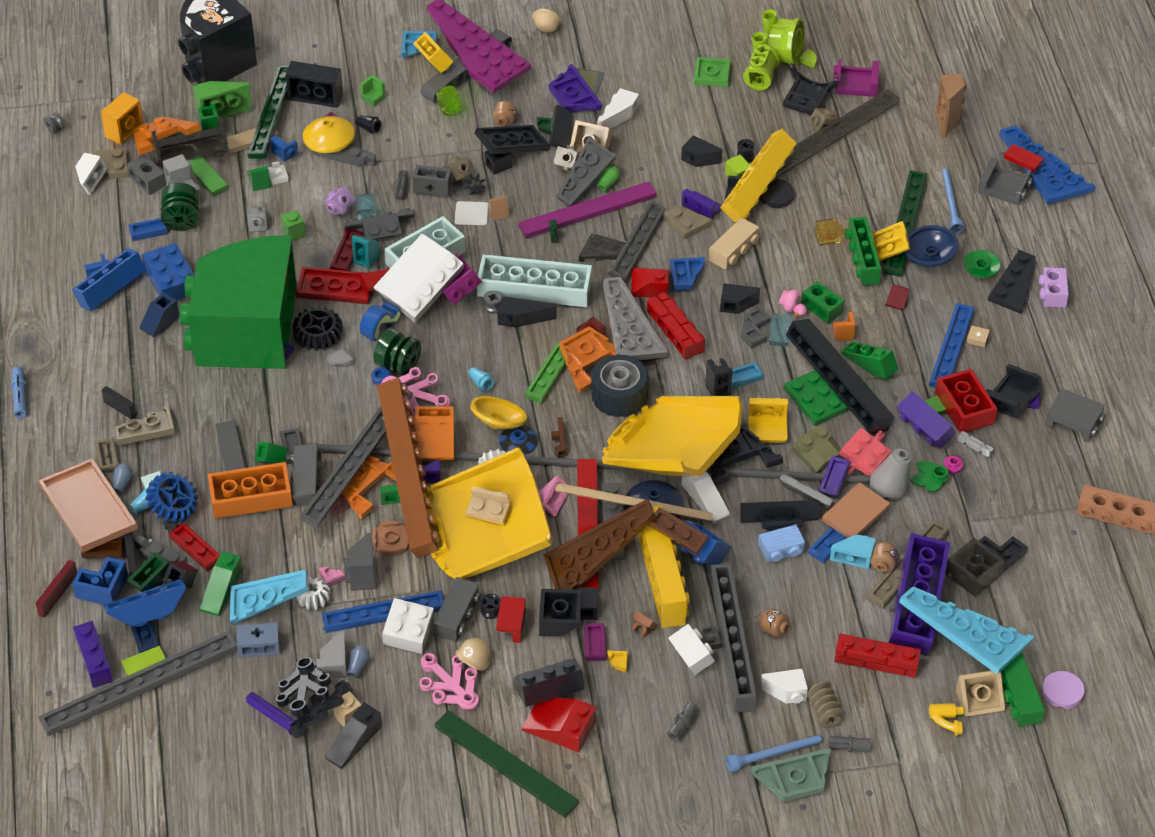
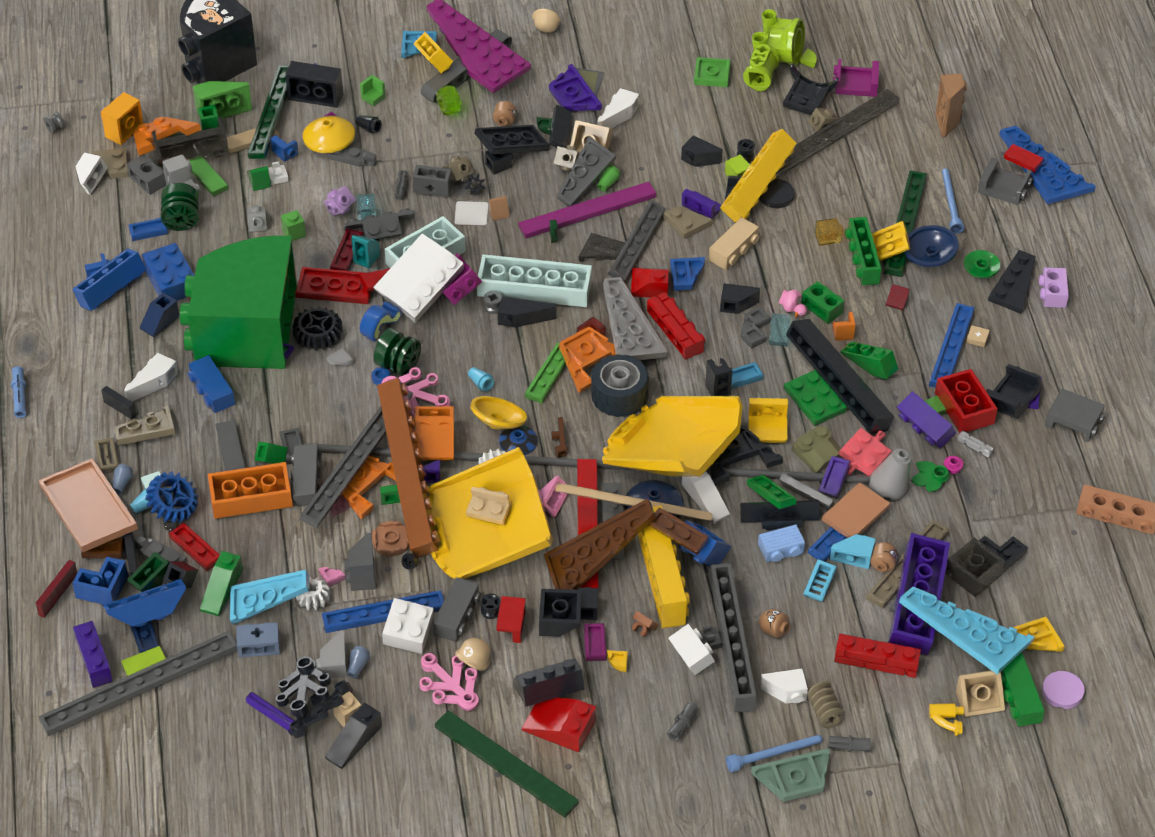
(154, 376): none -> white slope
(211, 384): none -> blue brick
(410, 558): none -> black hinge
(771, 491): none -> green tile
(824, 567): none -> medium azure slope
(1044, 633): none -> yellow wing

